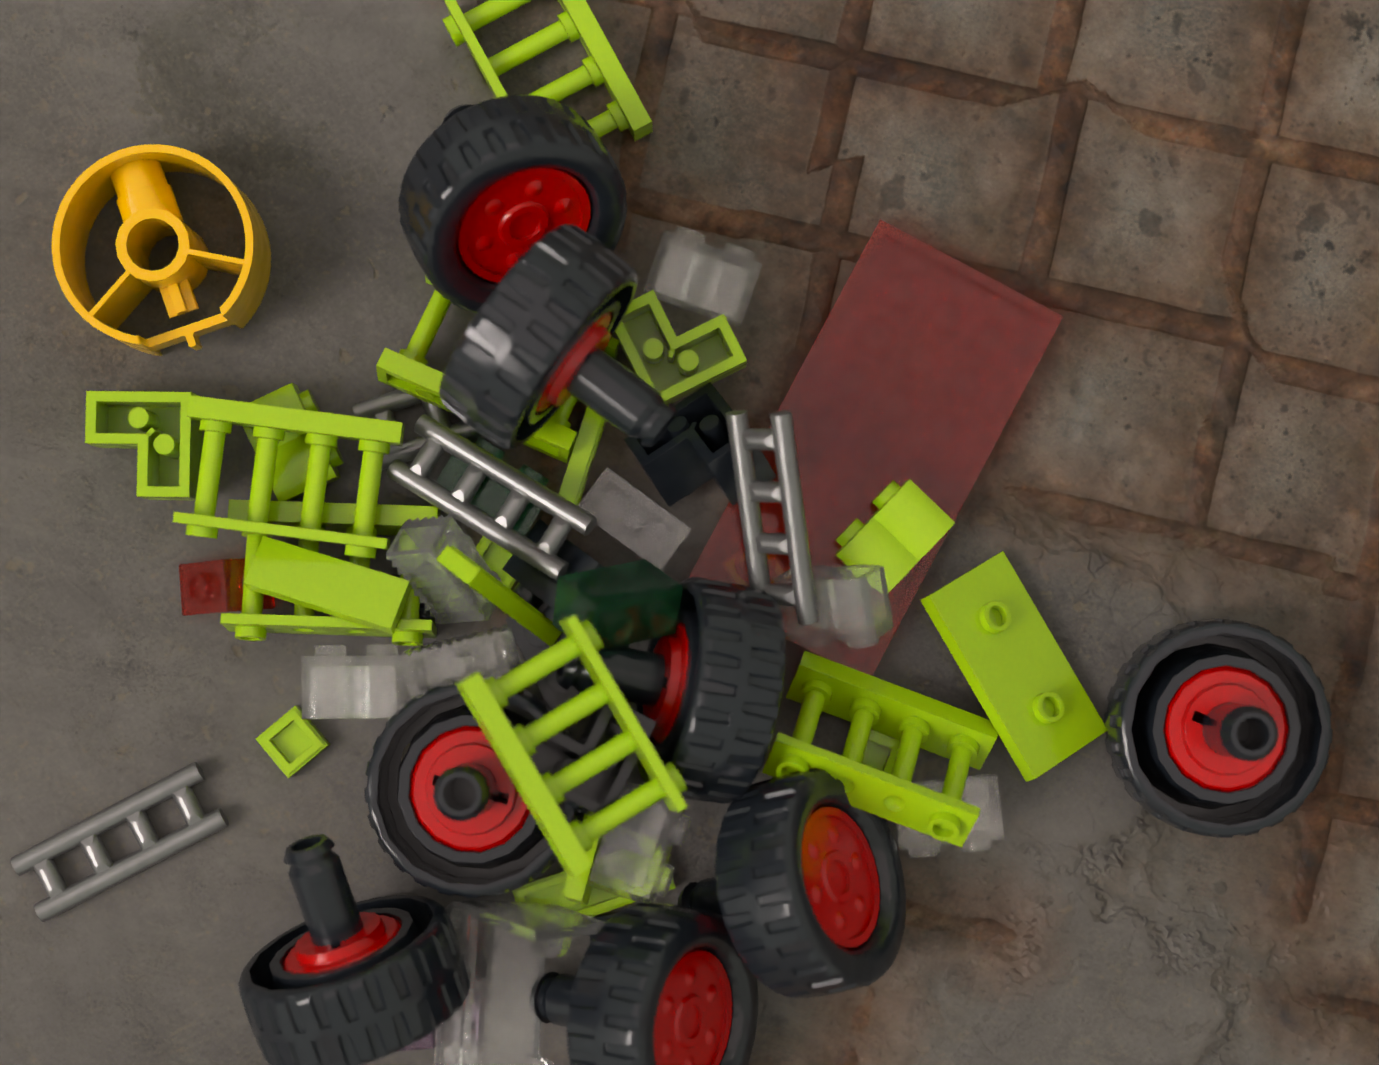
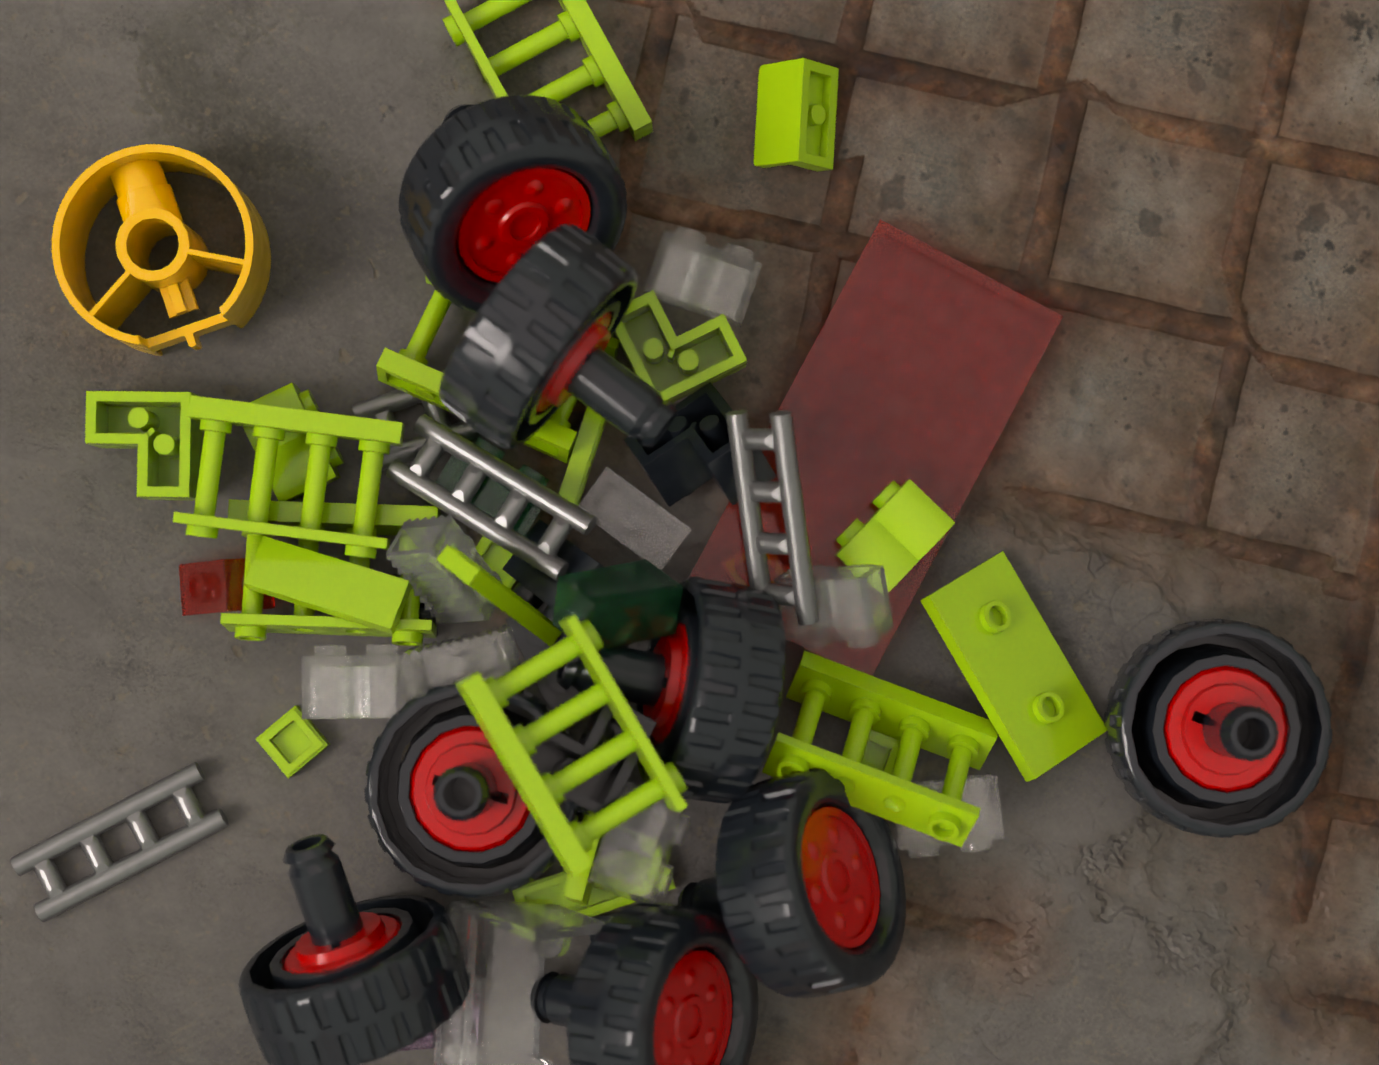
(796, 115): none -> lime panel

